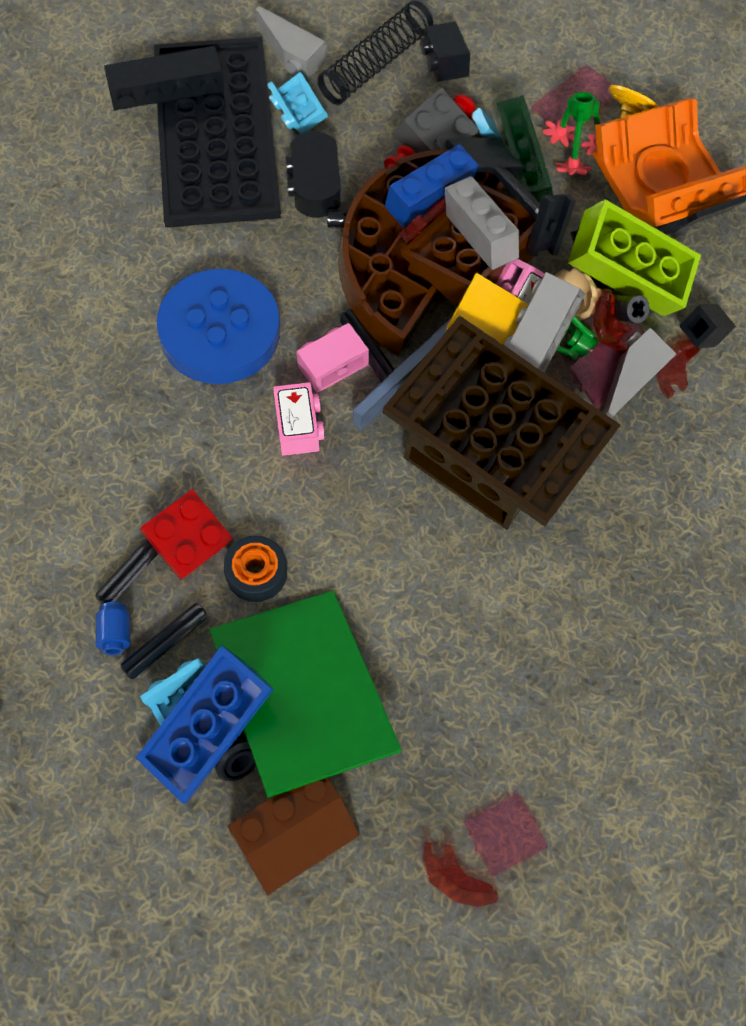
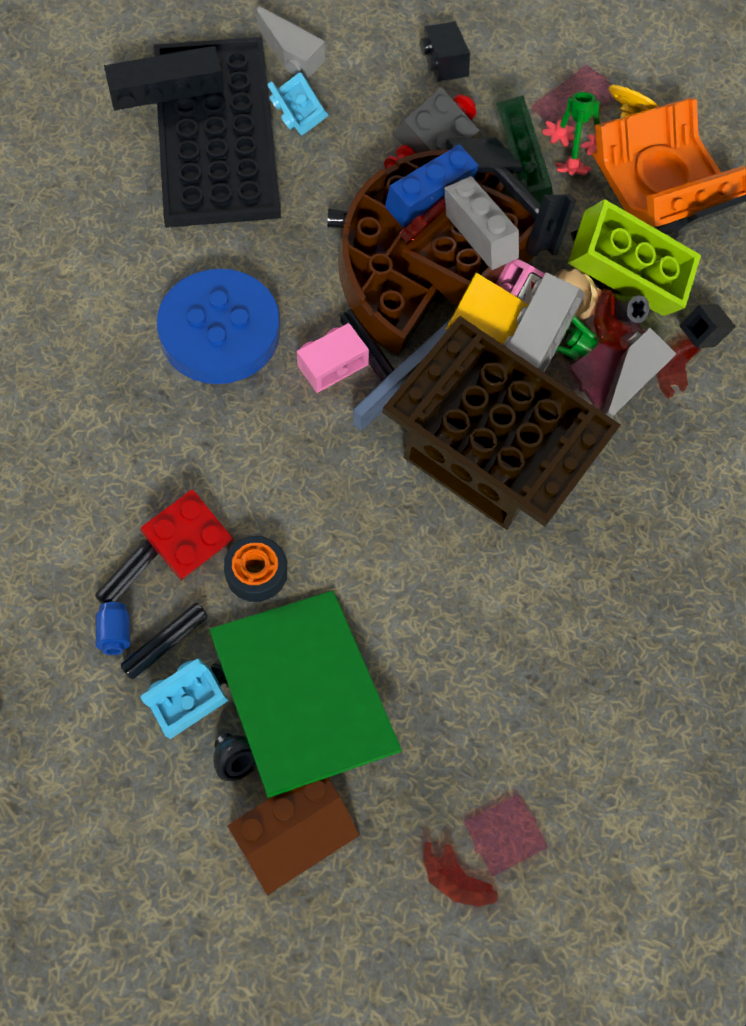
(204, 723): blue slope -> none
(297, 418): brick -> none
(314, 174): black brick -> none
(333, 74): black piece -> none
(486, 125): medium azure tile -> none

